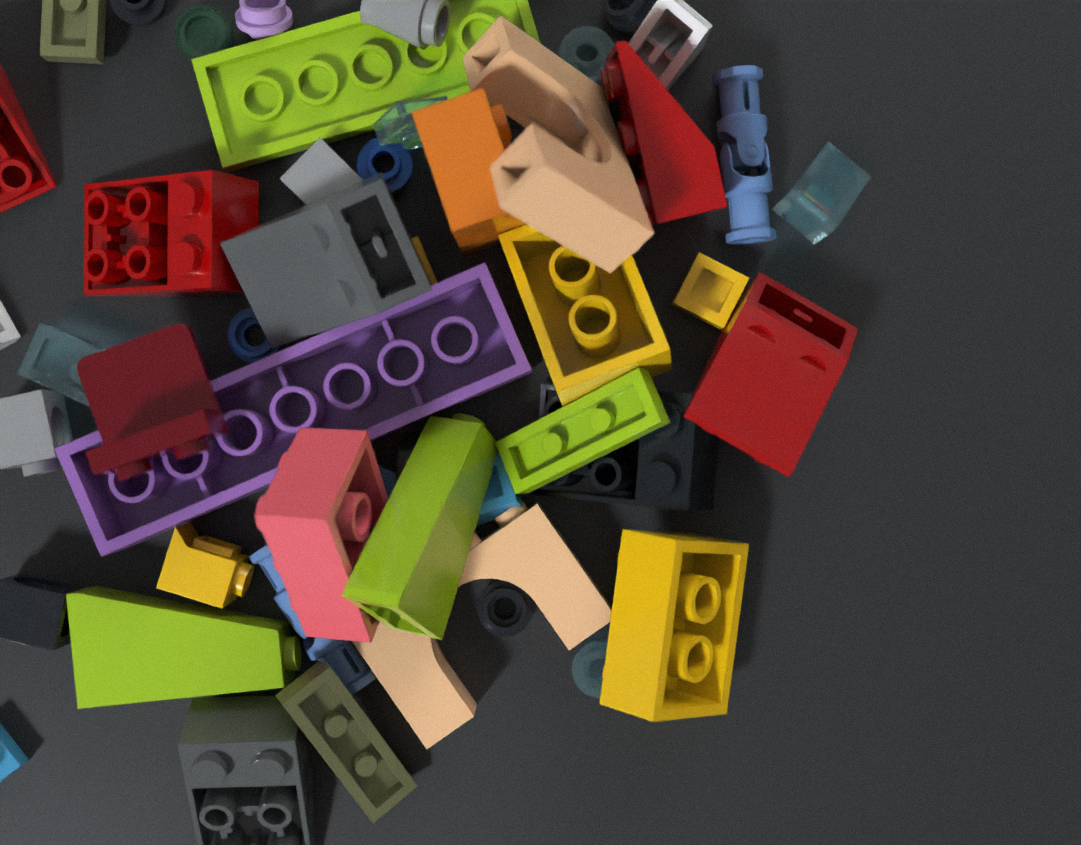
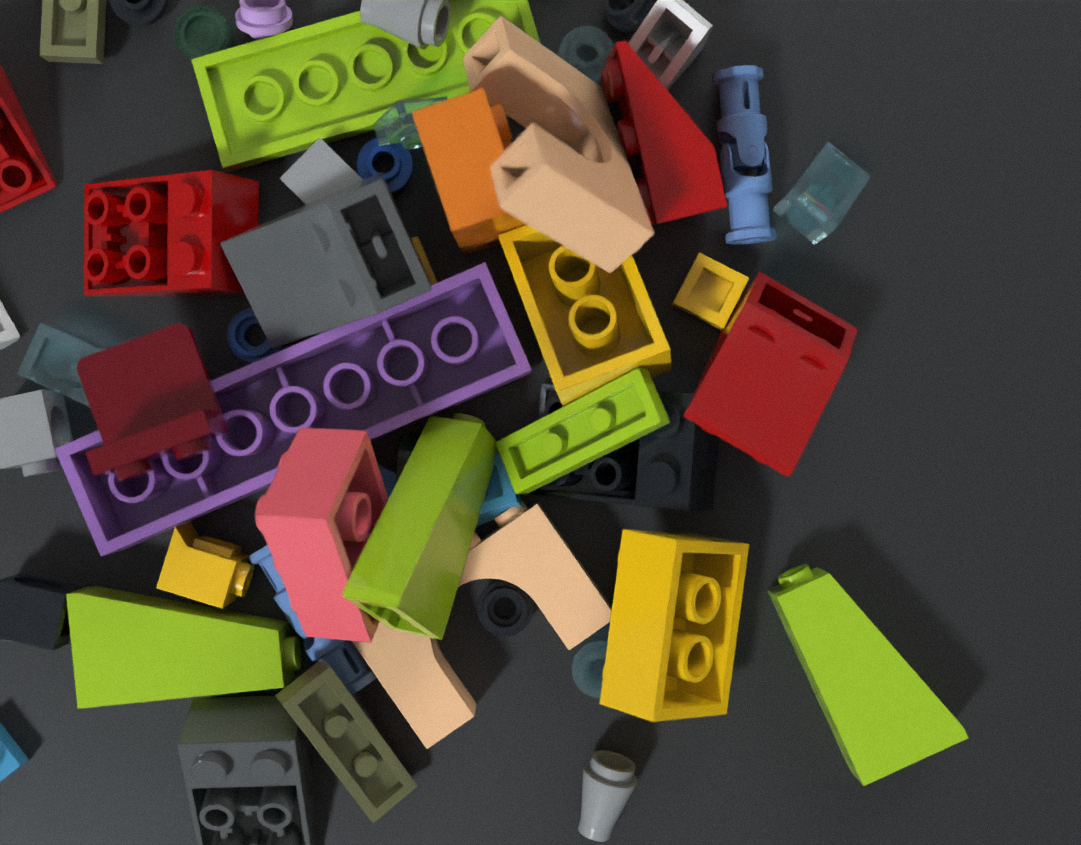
(605, 791): none -> light grey cone
(864, 686): none -> lime slope

